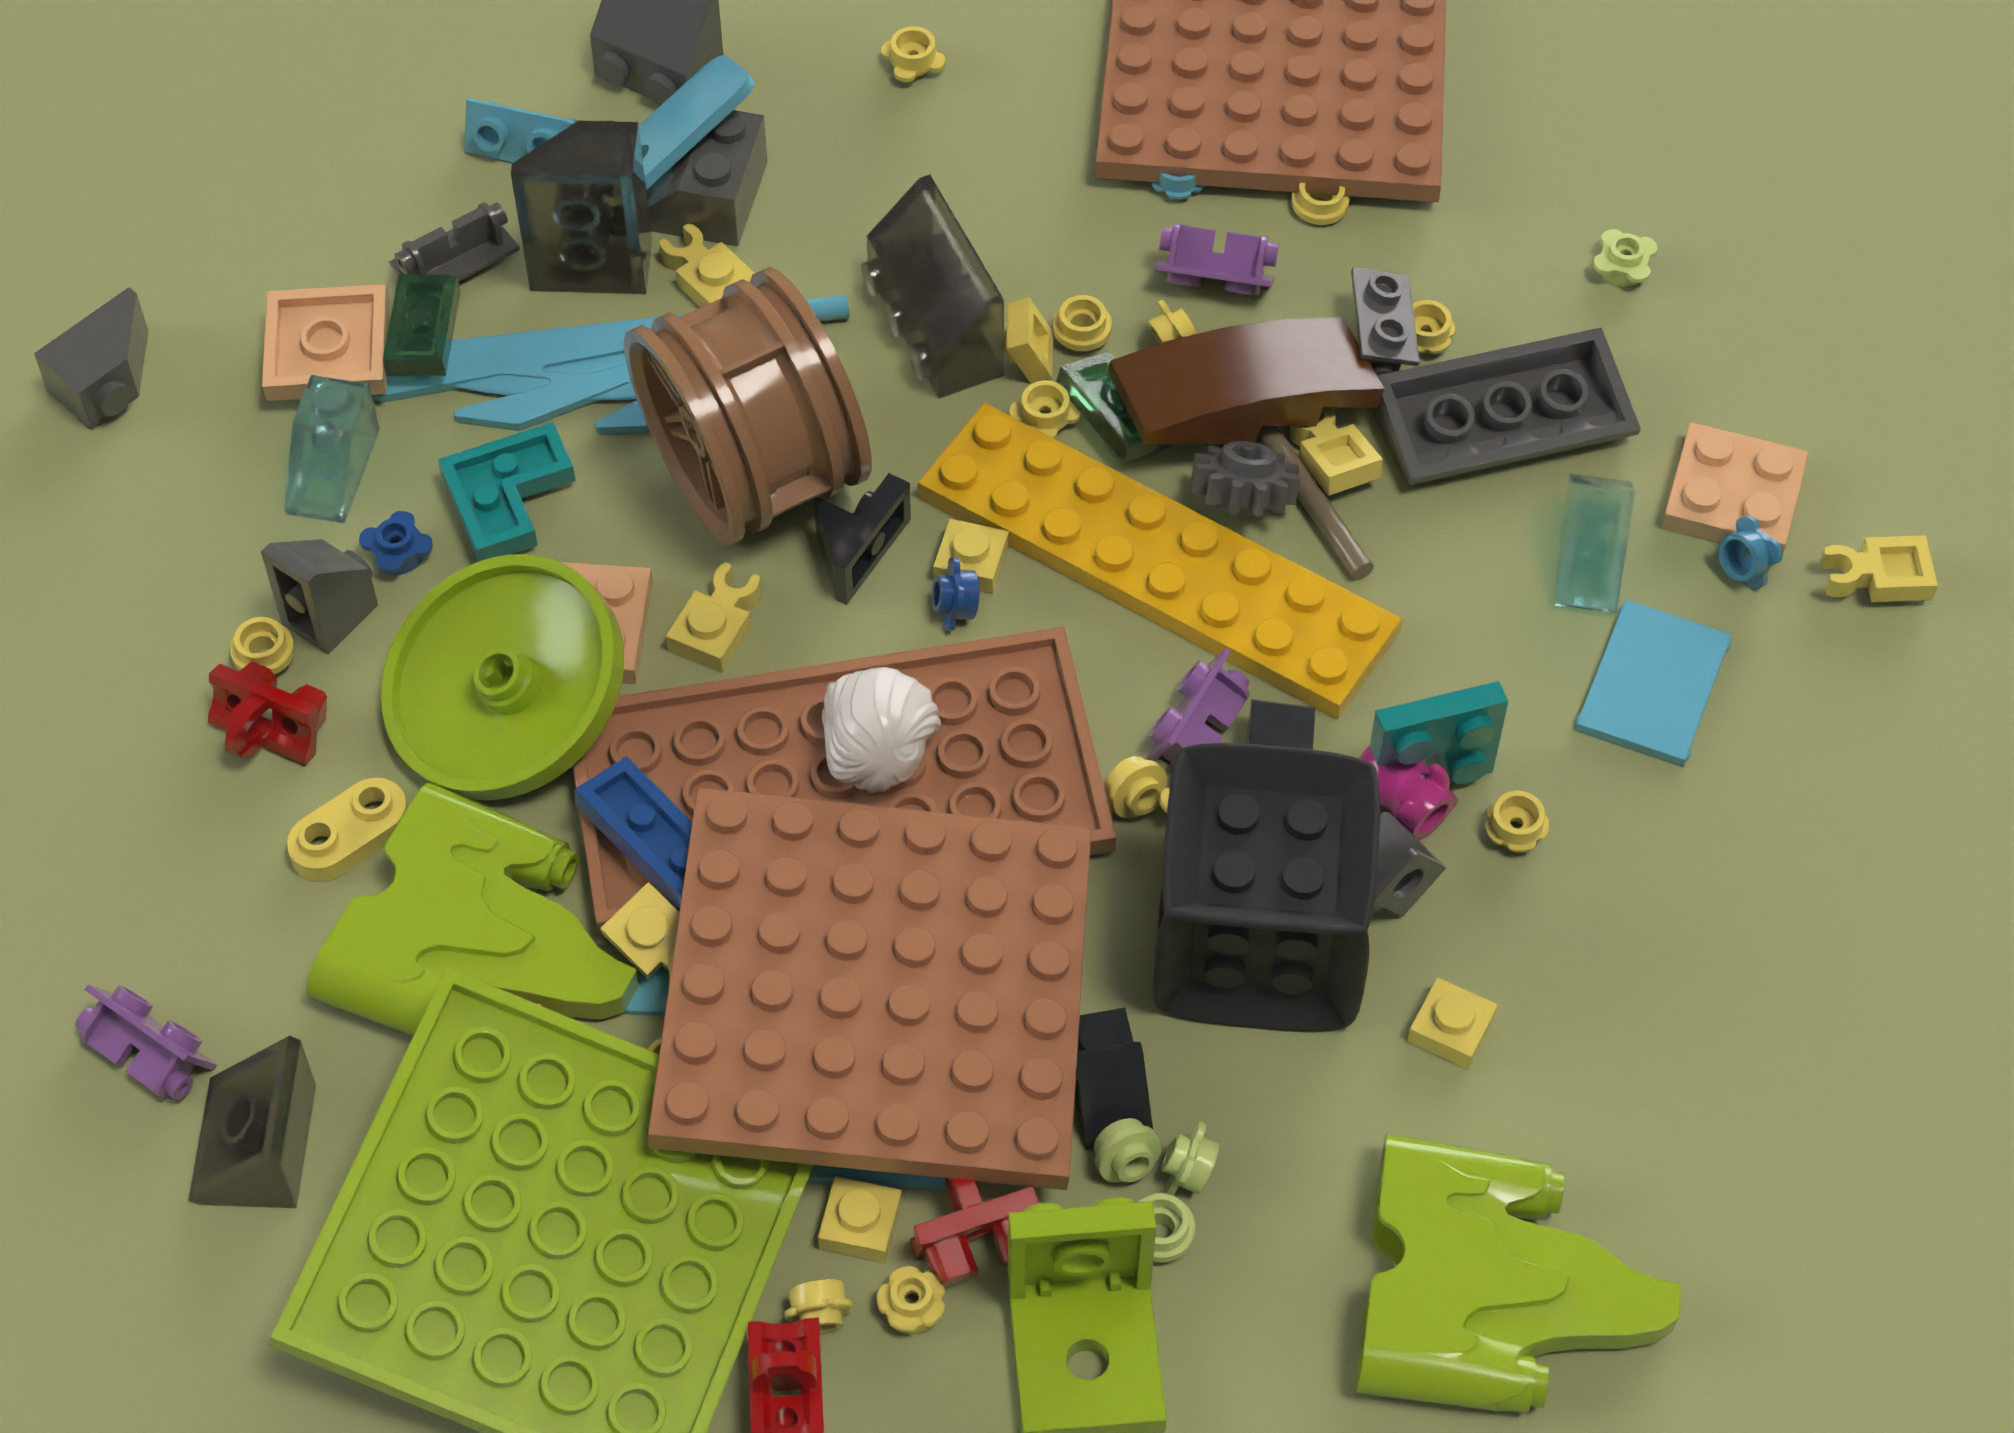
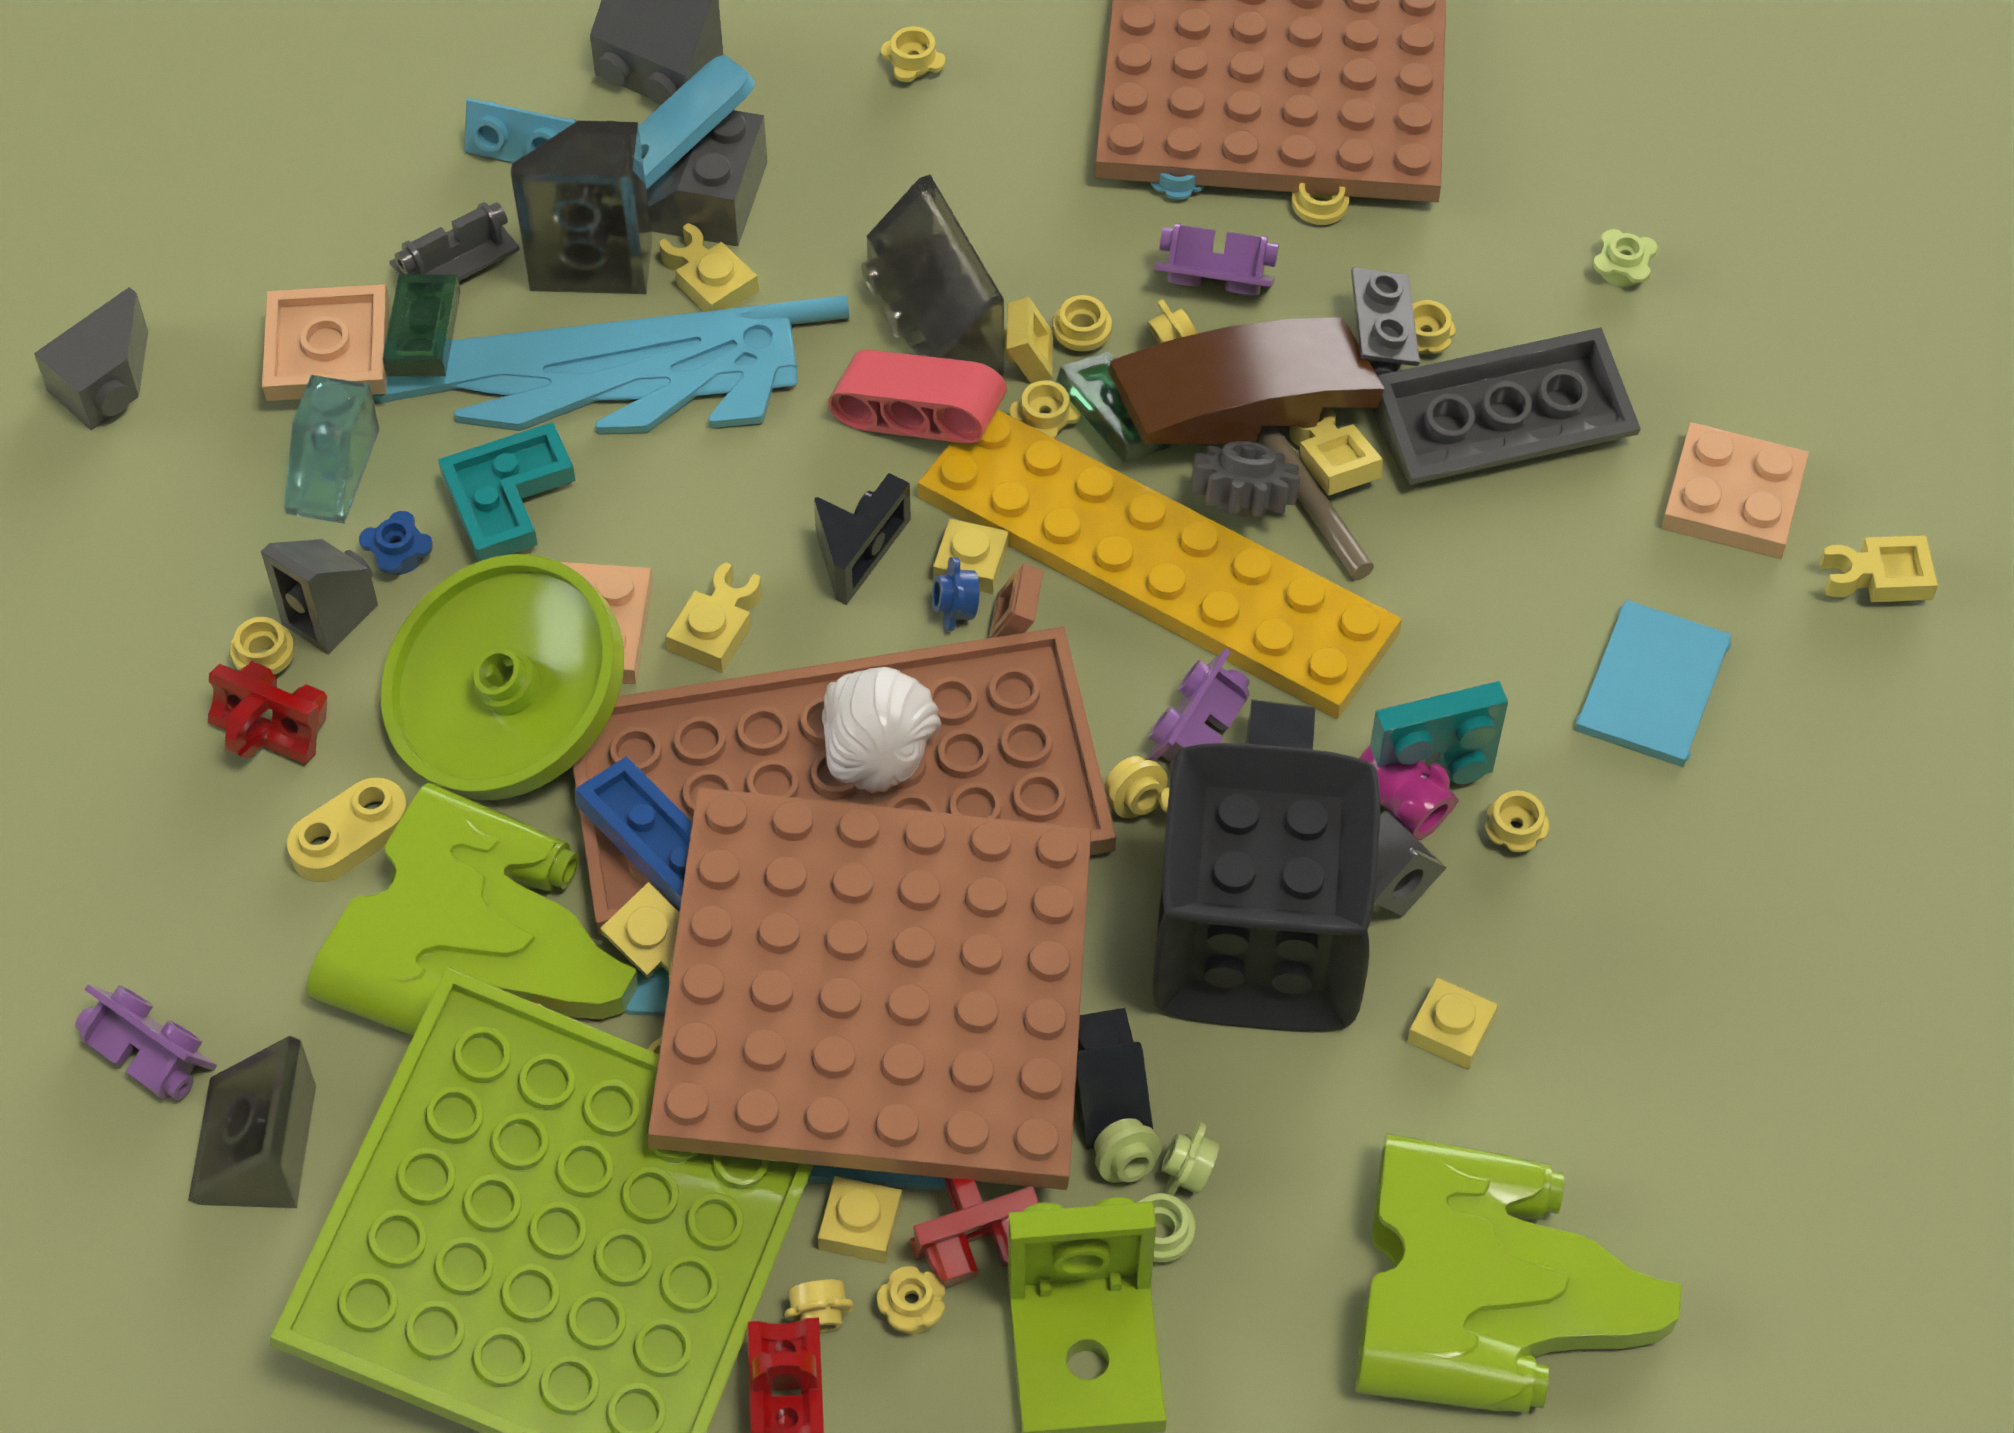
(749, 405): medium nougat wheel -> none
(917, 396): none -> coral beam
(1017, 602): none -> nougat tile
(1593, 542): clear light blue slope -> none
(1749, 553): dark azure plate -> none

